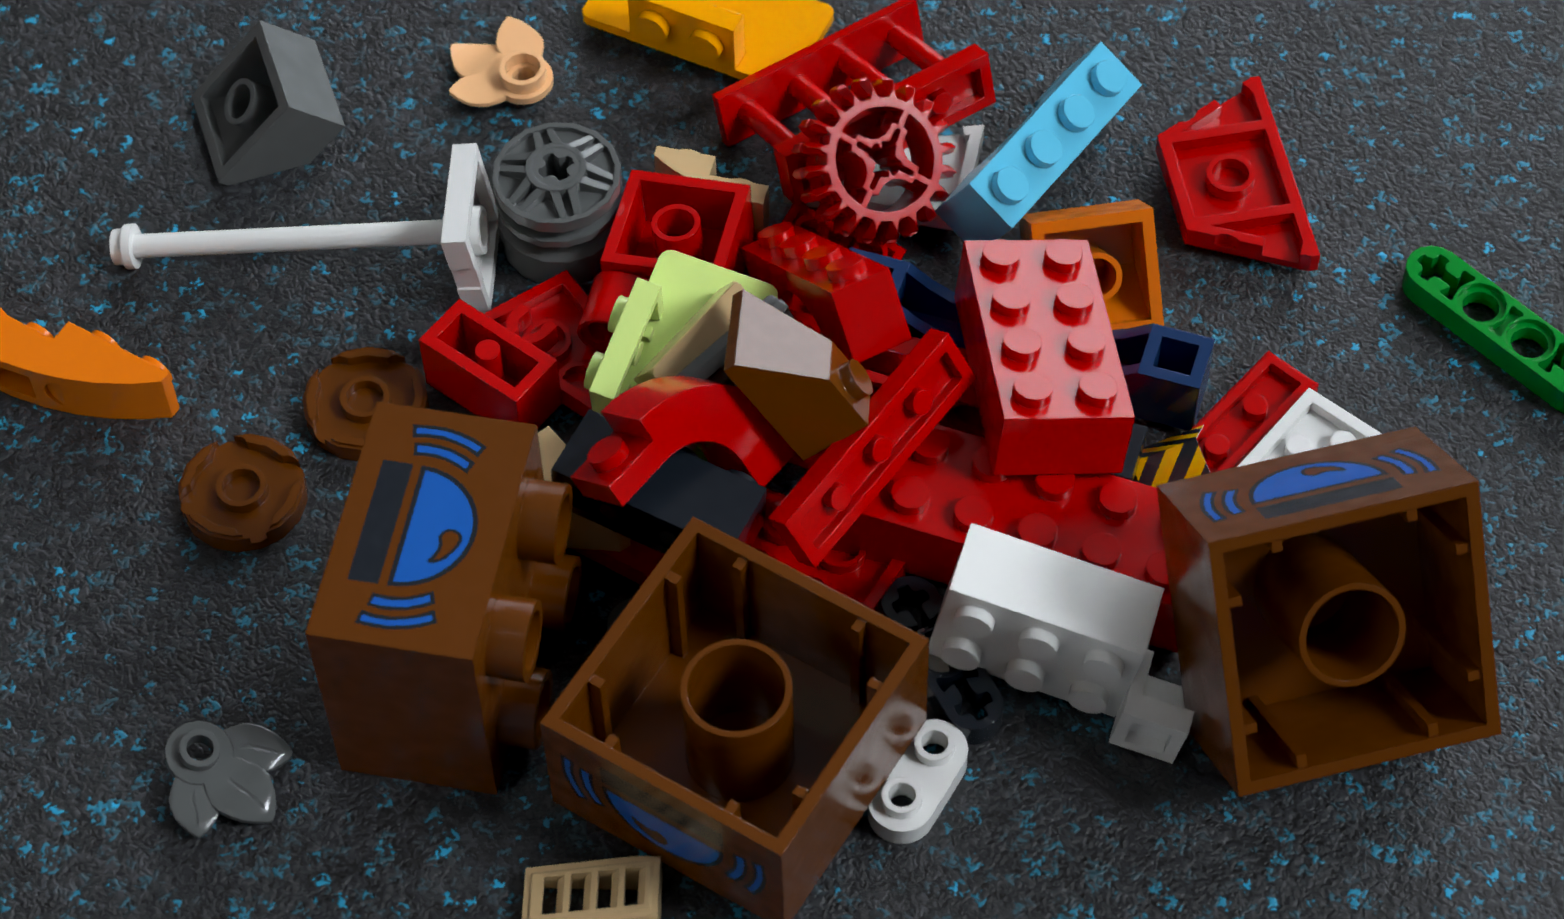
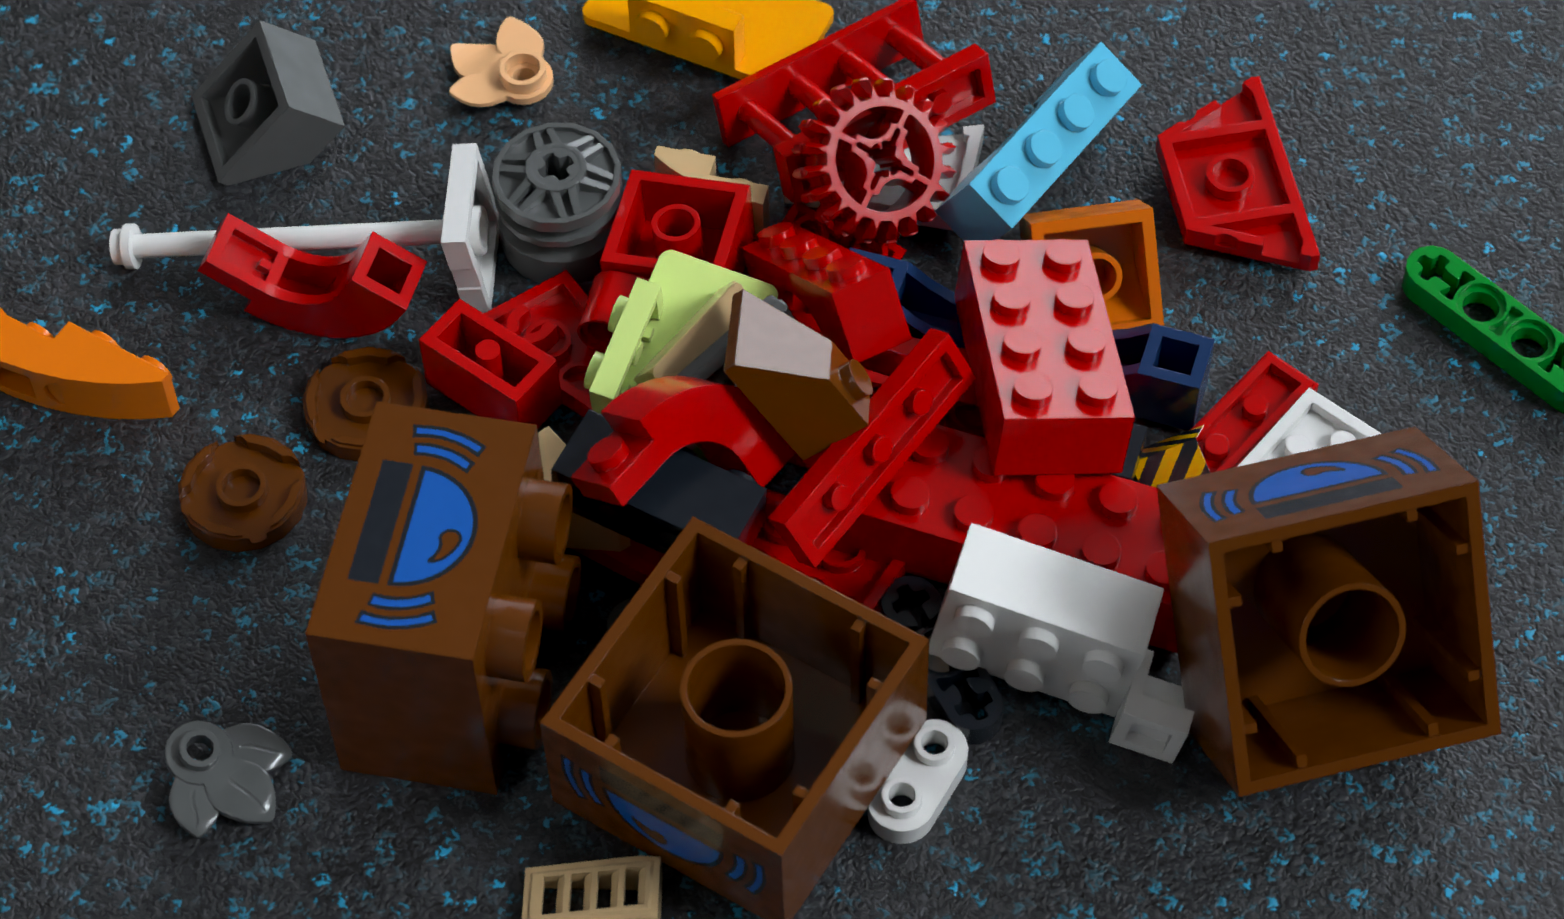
(313, 292): none -> red arch

